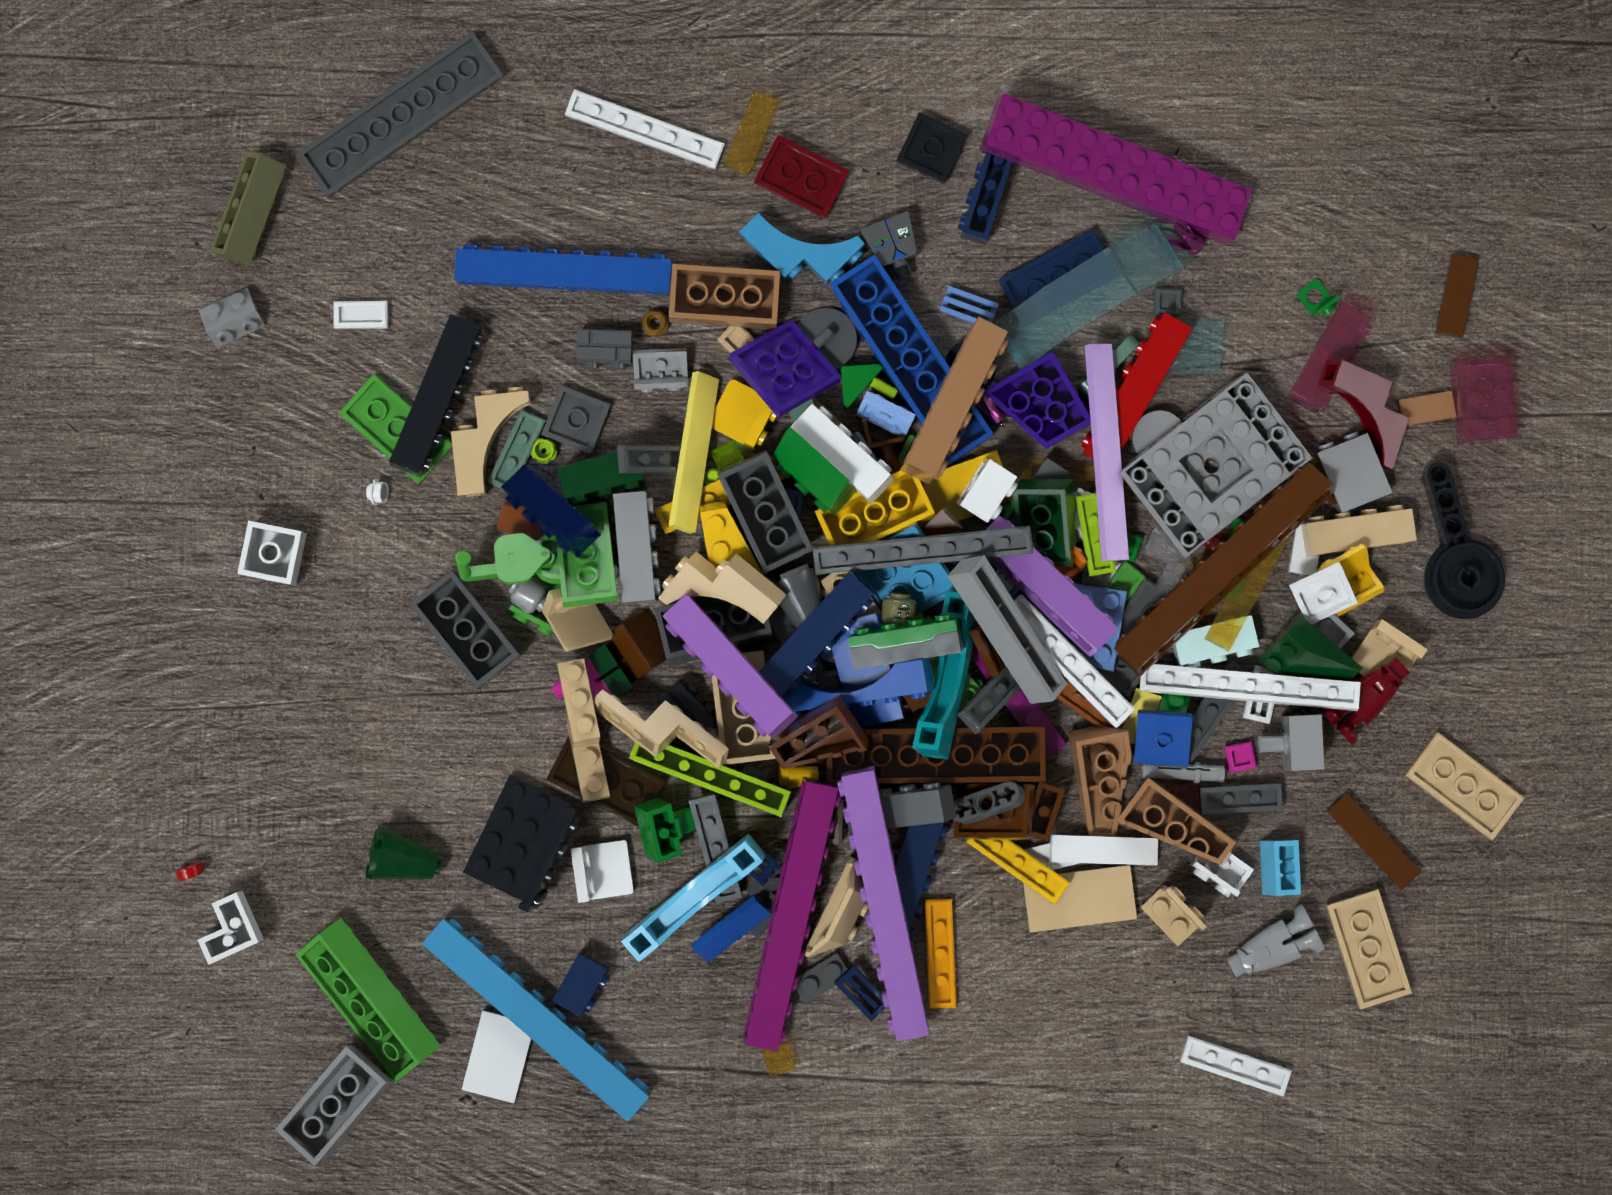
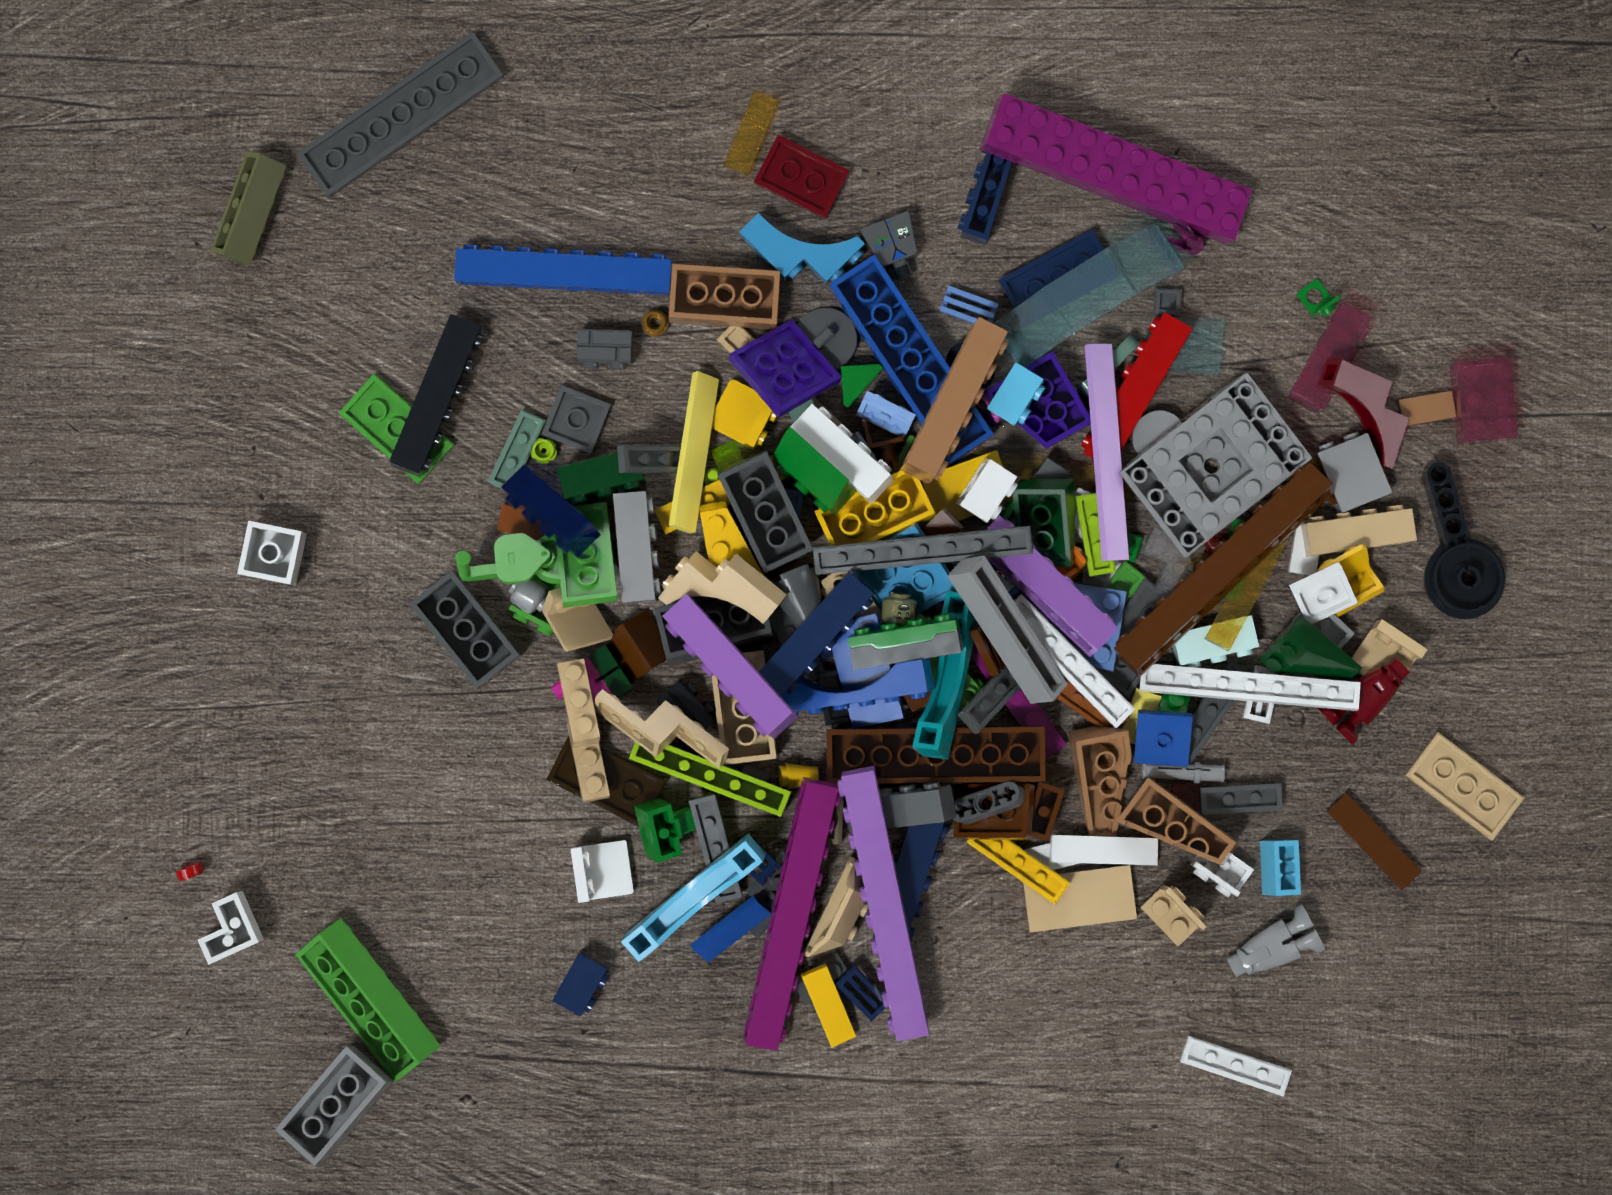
(231, 318): light grey bracket -> none
(361, 315): white tile -> none
(377, 492): white plate -> none
(400, 858): dark green cone -> none
(473, 445): tan arch -> none
(496, 1058): white tile -> none
(523, 842): black bracket -> none
(536, 1019): dark azure brick -> none
(644, 129): white tile -> none
(660, 369): light grey bracket -> none
(780, 1060): clear yellow tile -> none
(819, 735): reddish brown wedge -> none
(828, 1005): none -> yellow tile
(883, 389): lime tile -> none
(931, 148): black plate -> none
(940, 953): light orange tile -> none
(1016, 395): none -> medium azure brick
(1240, 757): dark pink tile -> none
(1299, 742): light grey brick -> none
(1368, 949): tan plate -> none
(1456, 295): reddish brown tile -> none

